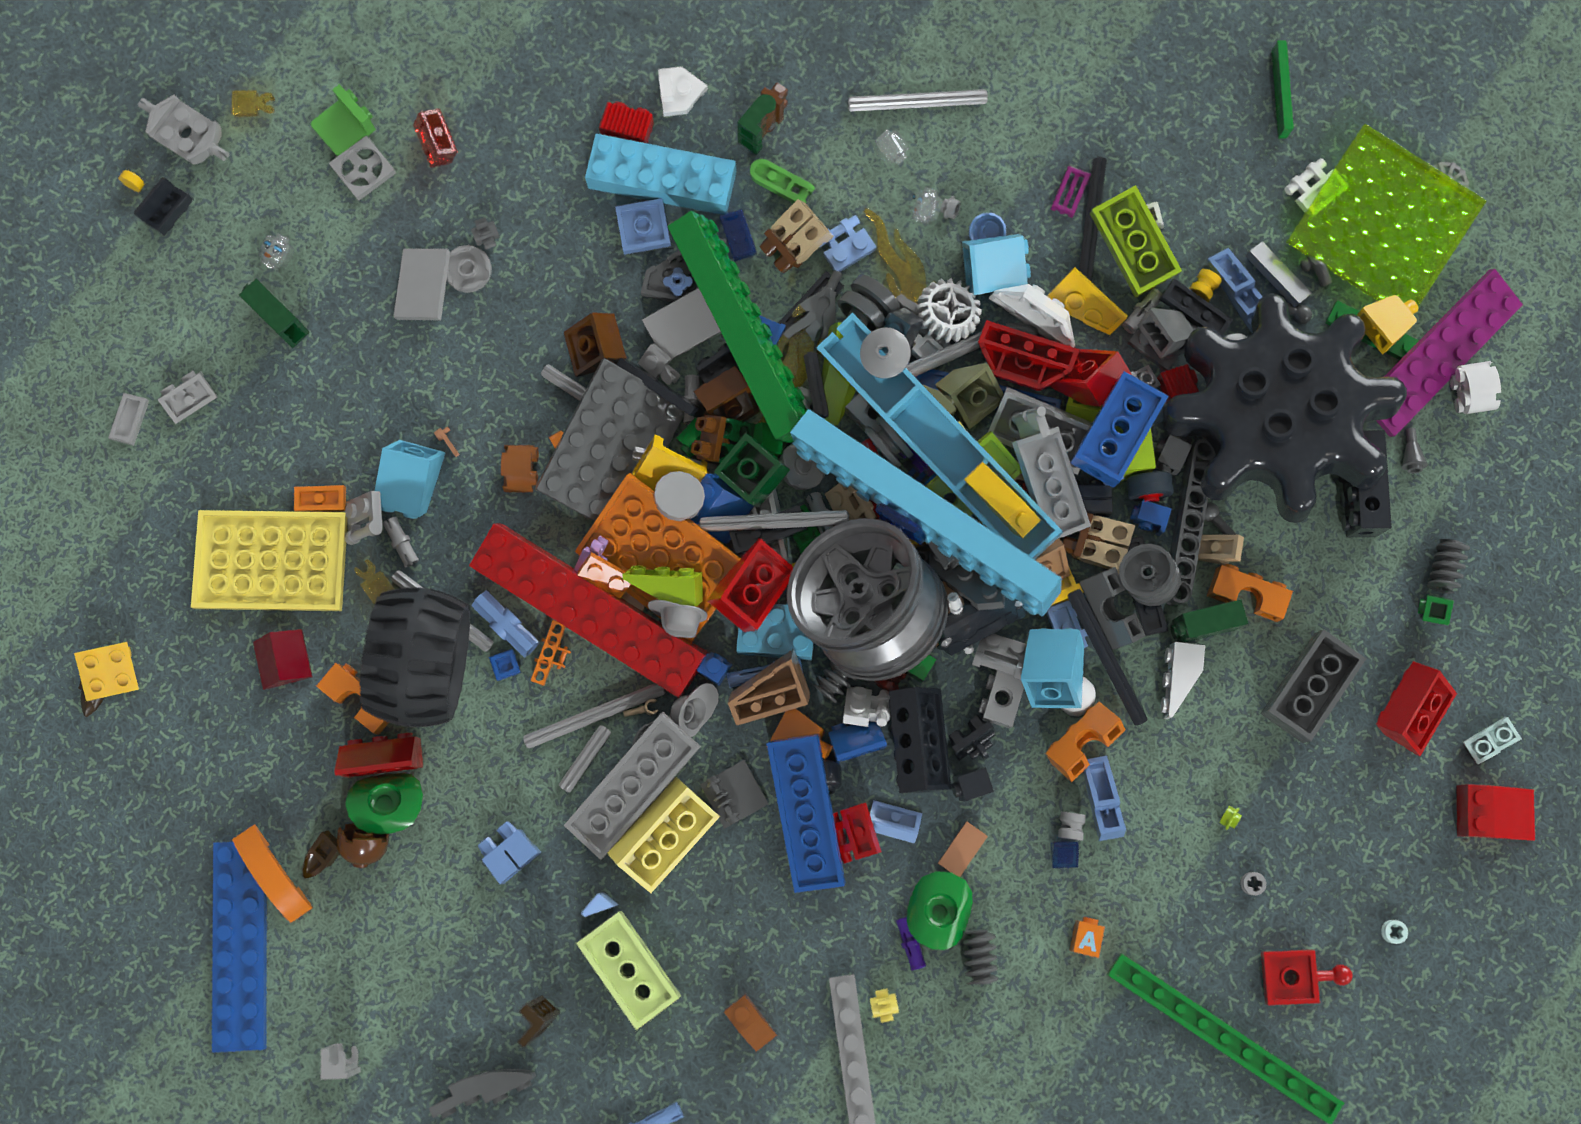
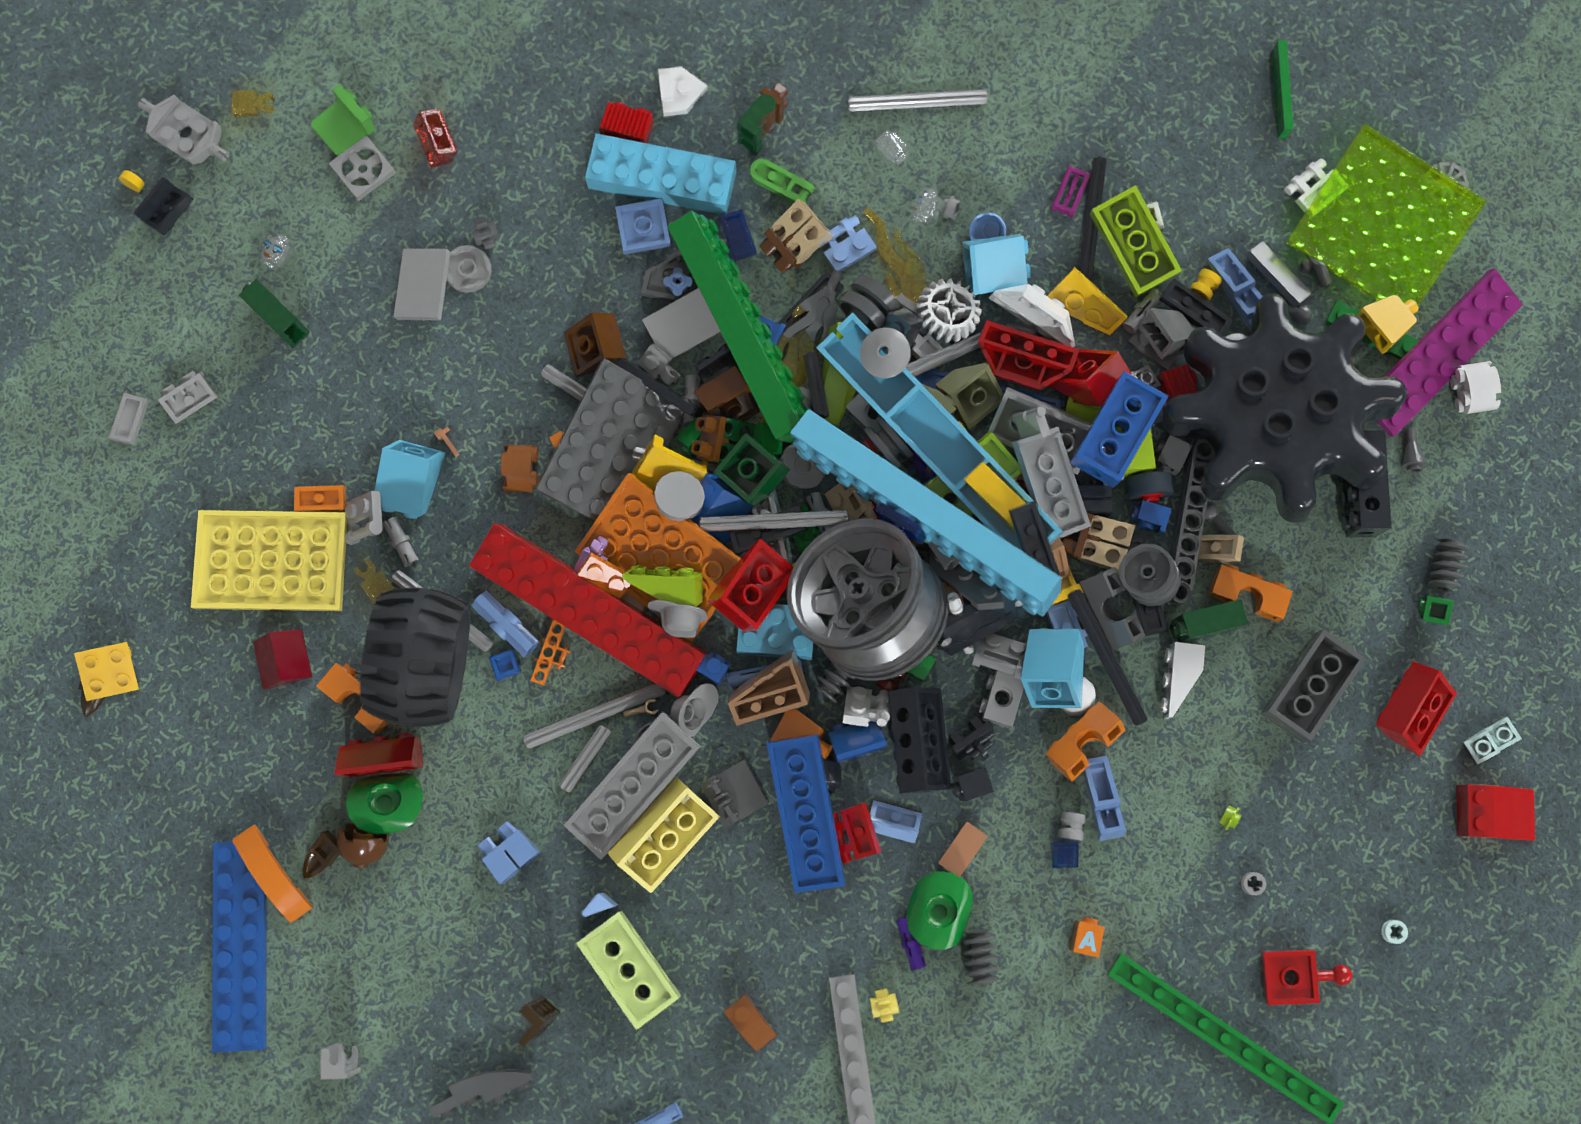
(1033, 535): none -> black plate

